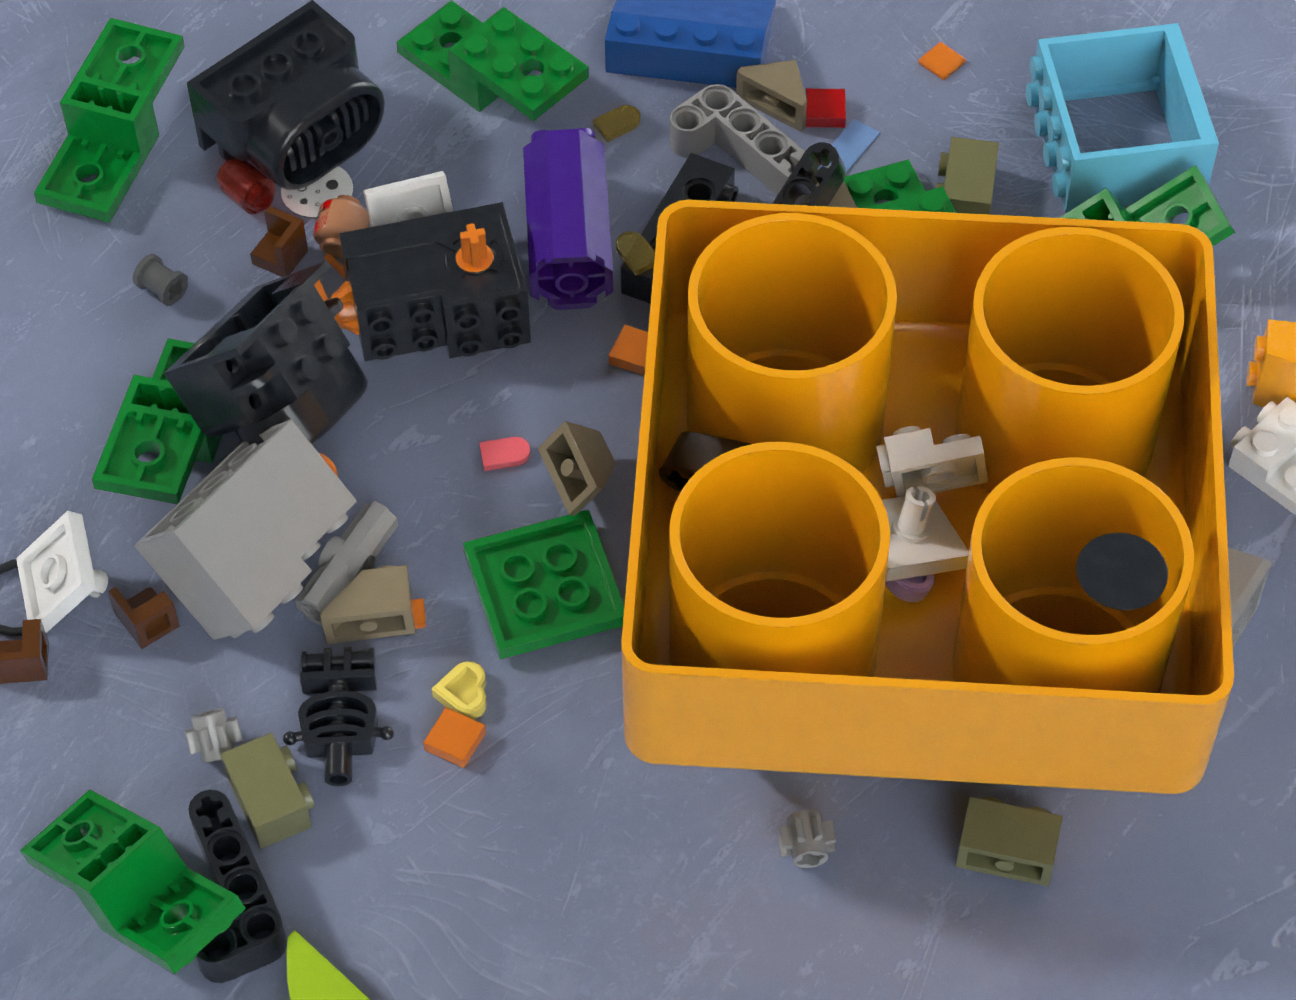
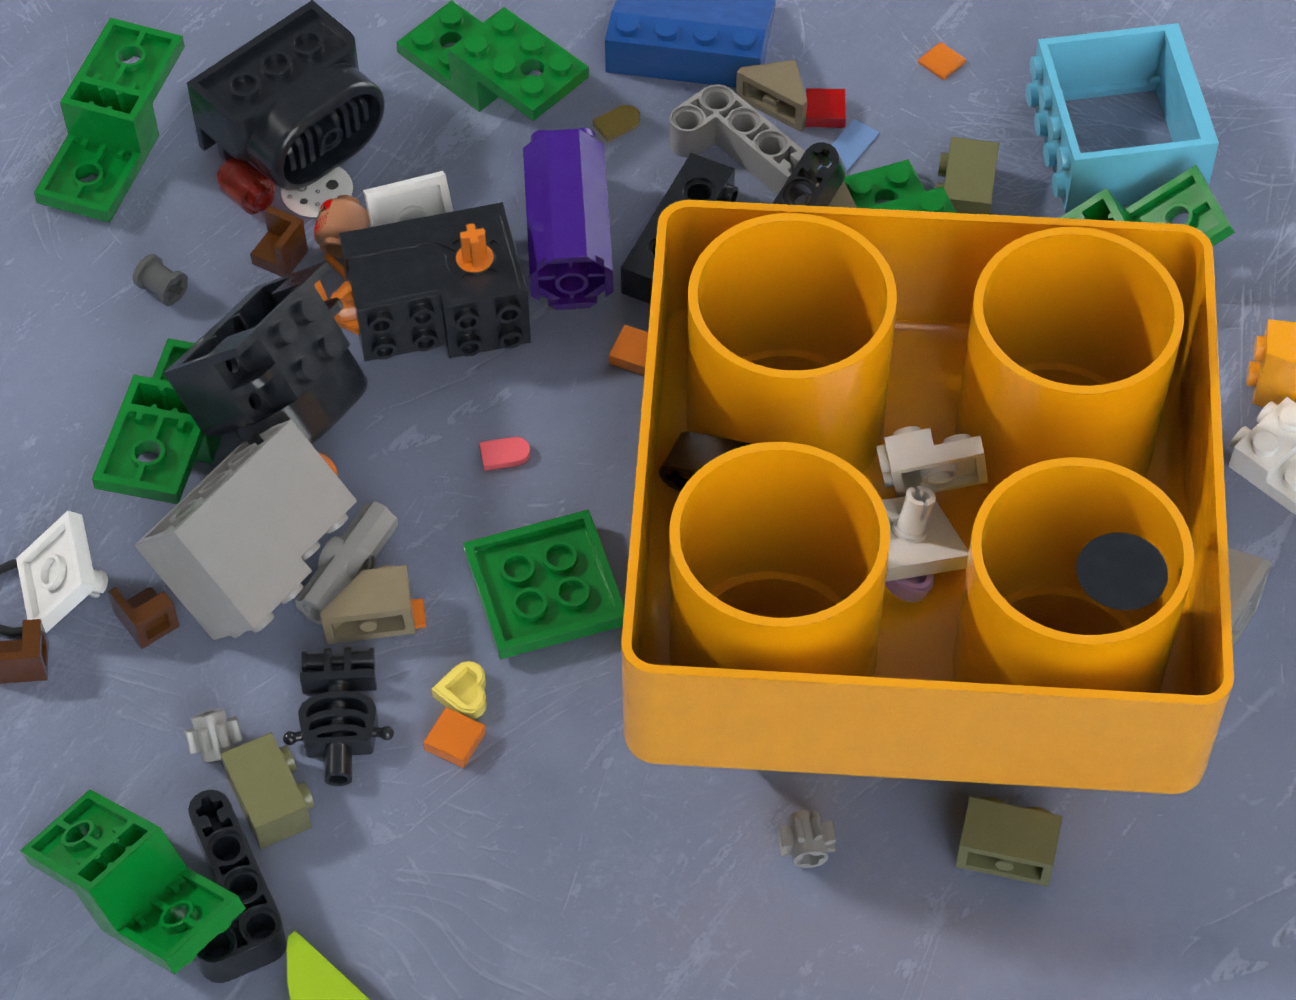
(577, 464): dark tan slope -> none
(635, 252): clear yellow piece -> none

